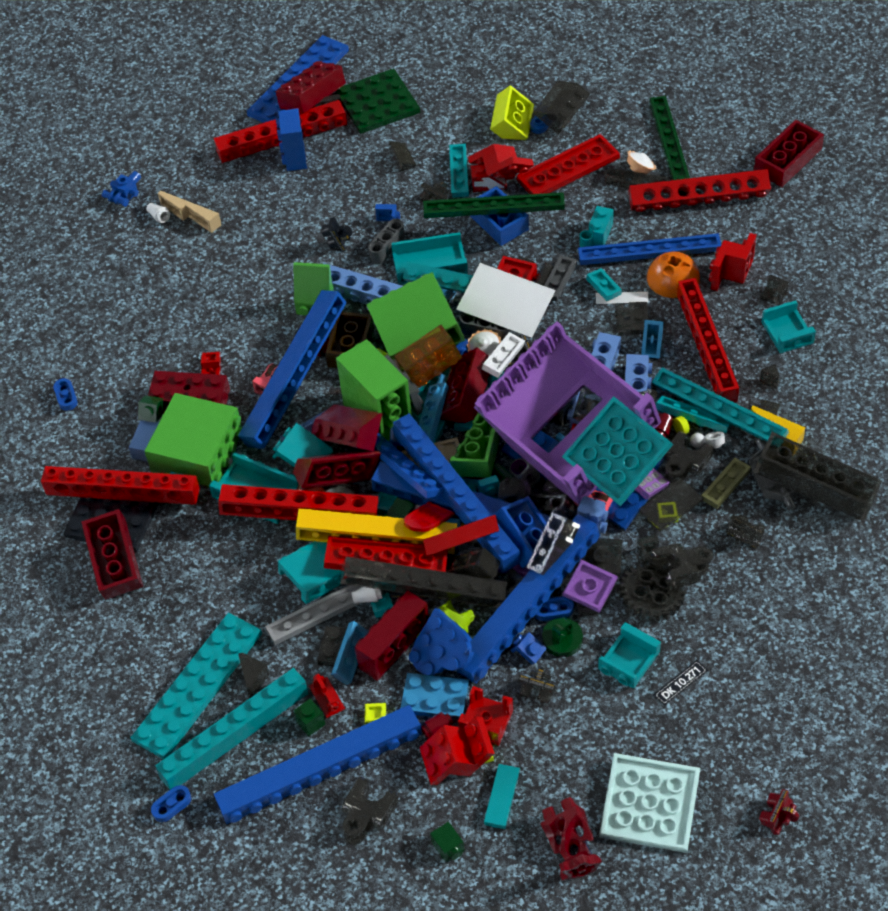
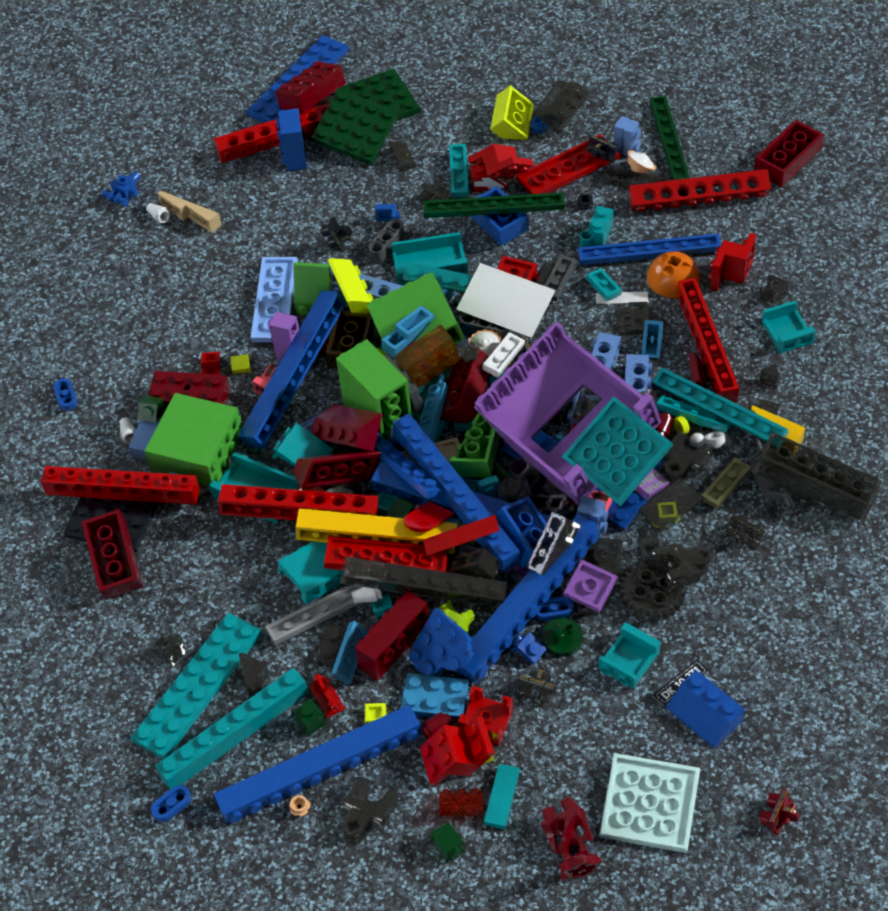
(127, 430): none -> white cone
(169, 648): none -> clear smoke slope
(240, 364): none -> neon yellow tile
(273, 294): none -> light blue plate
(282, 330): none -> medium lavender slope
(295, 802): none -> light nougat plate
(350, 285): none -> neon yellow slope
(355, 126): none -> dark green plate
(407, 331): none -> dark azure slope
(460, 802): none -> clear red plate
(467, 351): none -> clear smoke plant
(587, 205): none -> black bush
(602, 149): none -> black hips
(627, 135): none -> medium blue brick
(697, 370): none -> dark red tile
(706, 709): none -> blue slope

